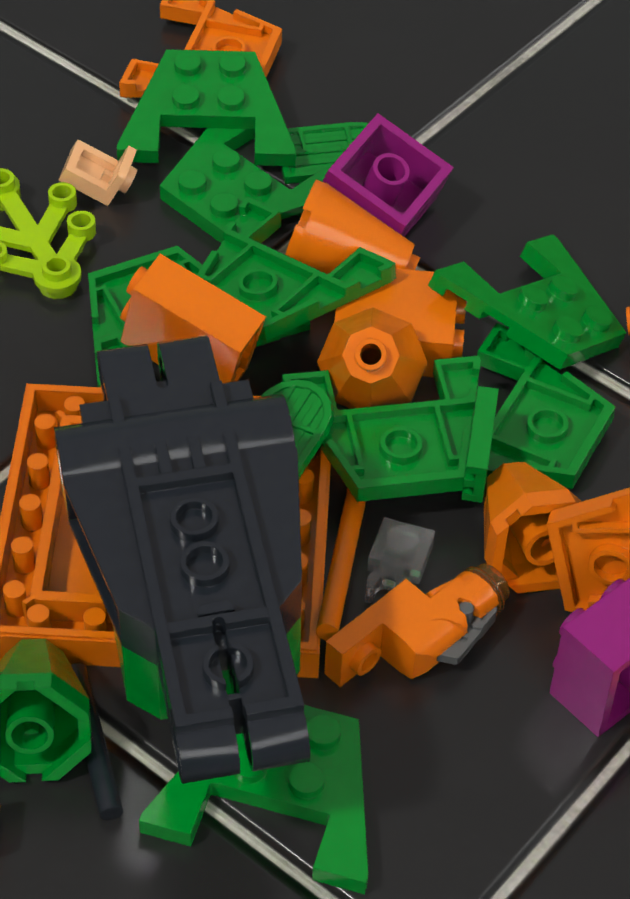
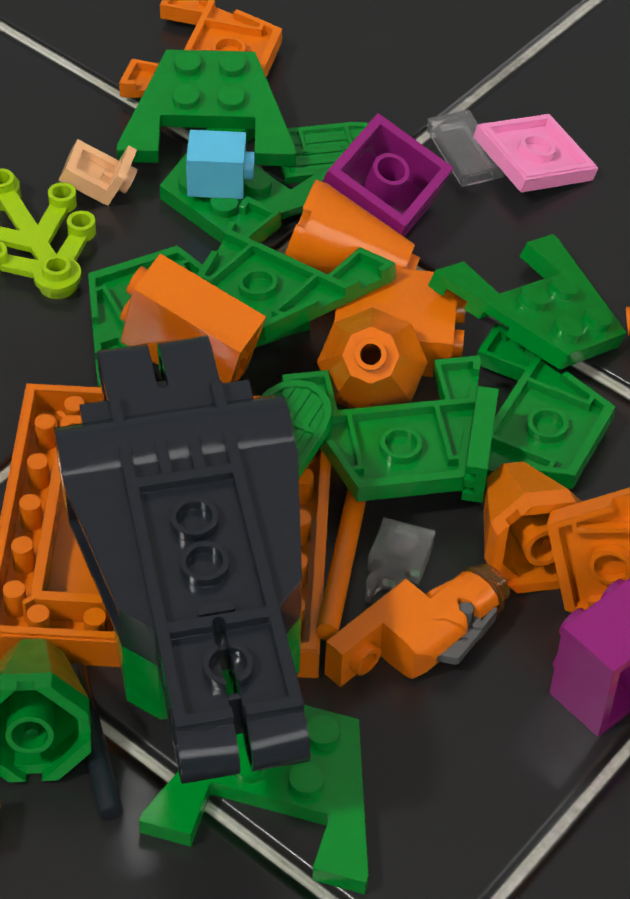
(218, 164): none -> medium azure brick
(455, 141): none -> clear tile
(535, 152): none -> bright pink tile

